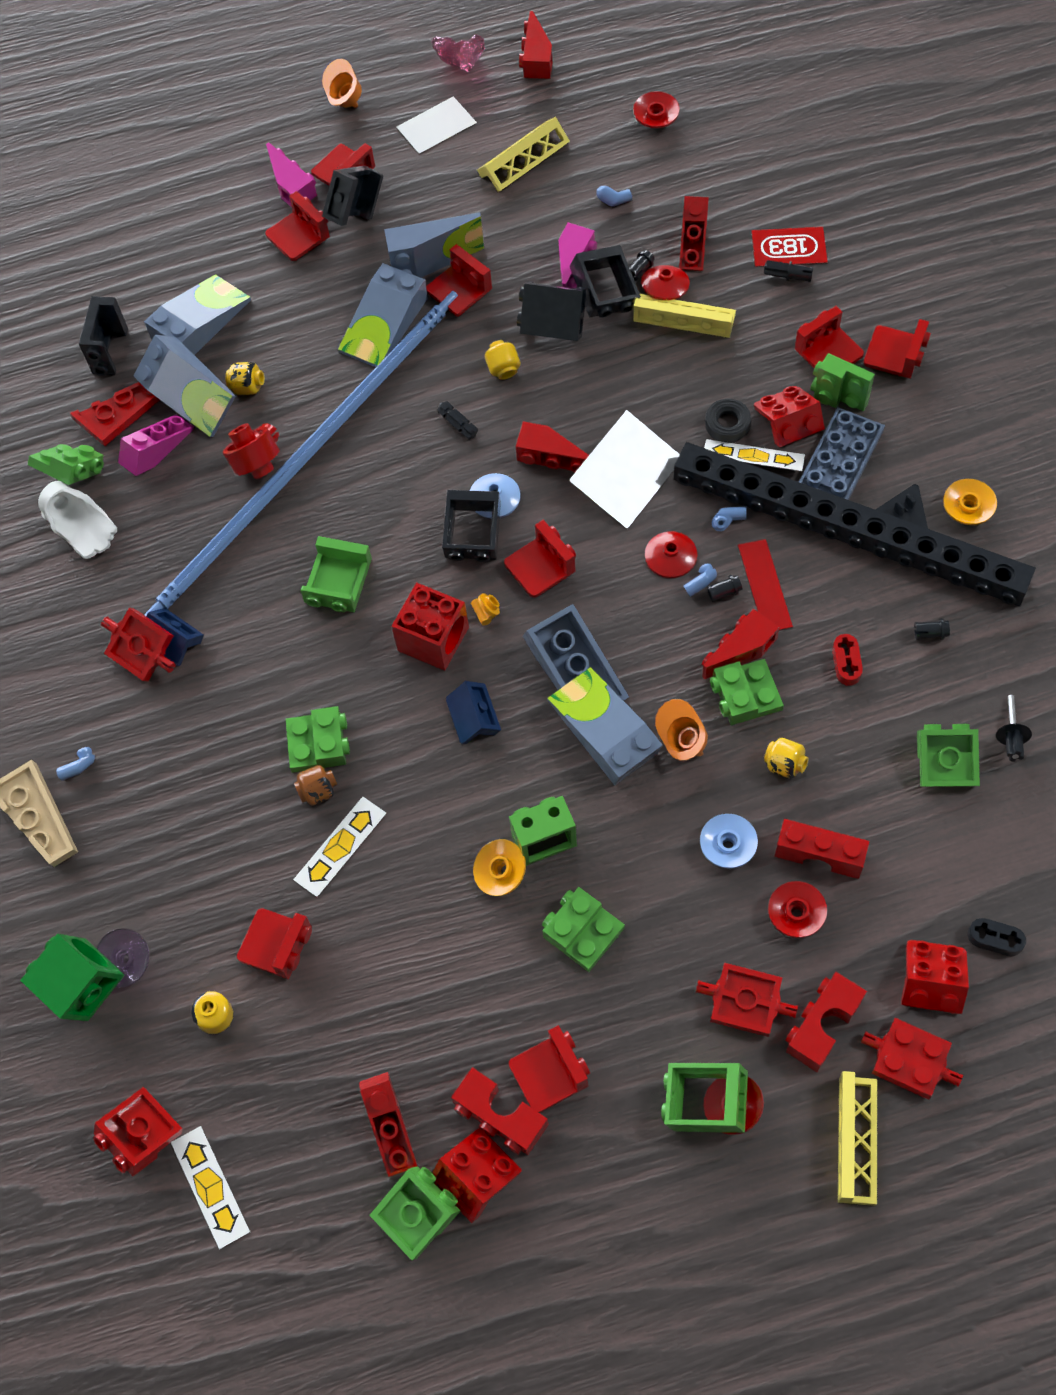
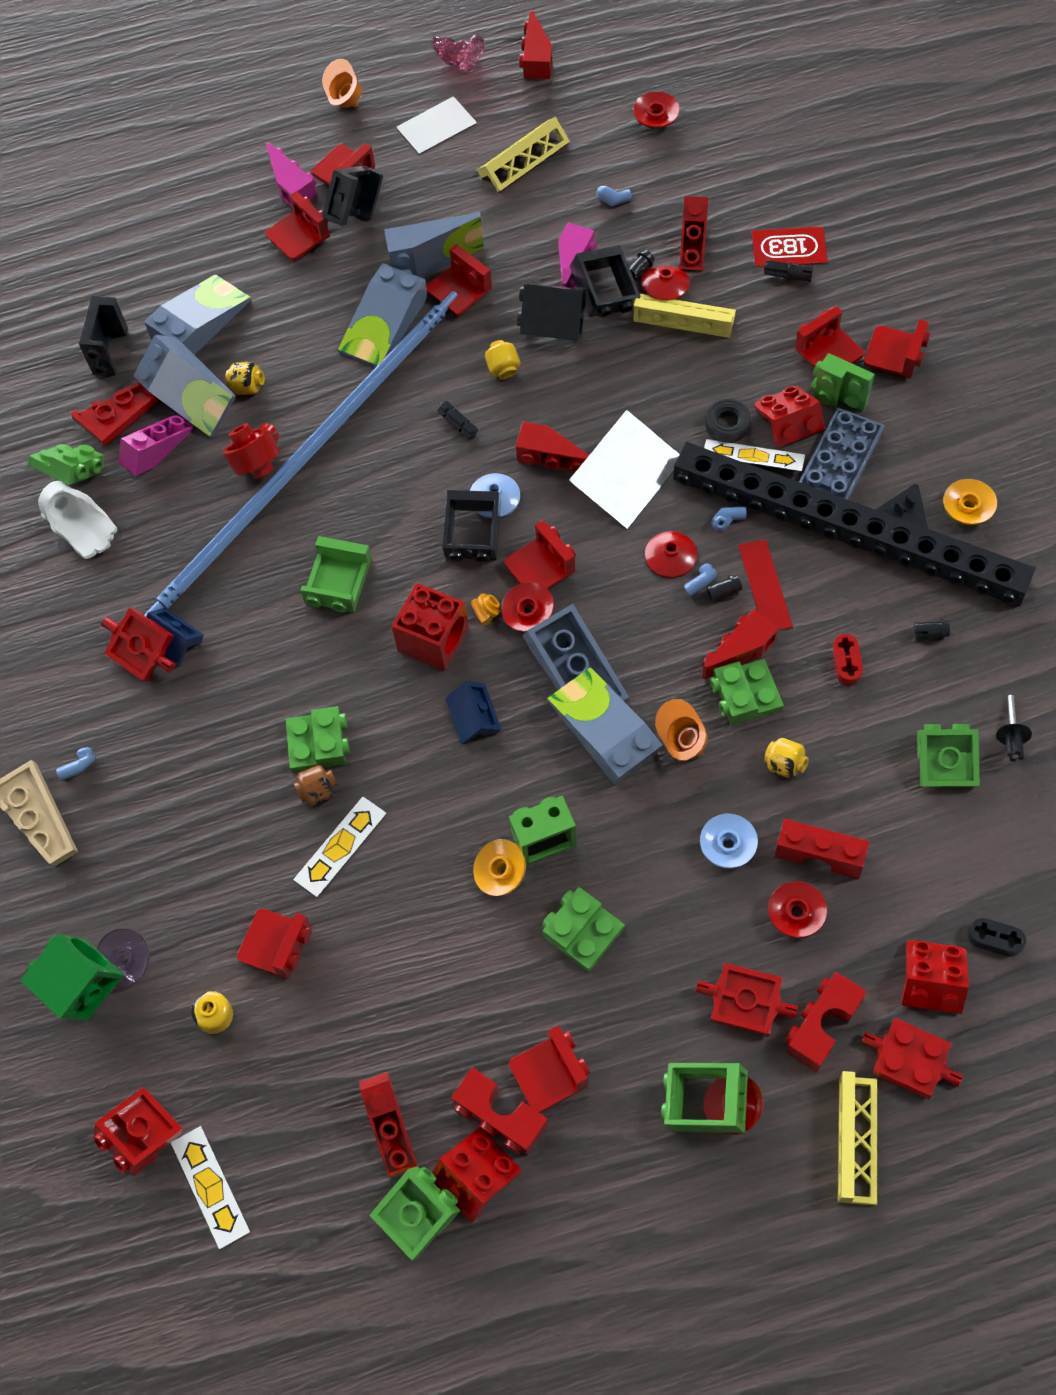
(523, 597): none -> red dish

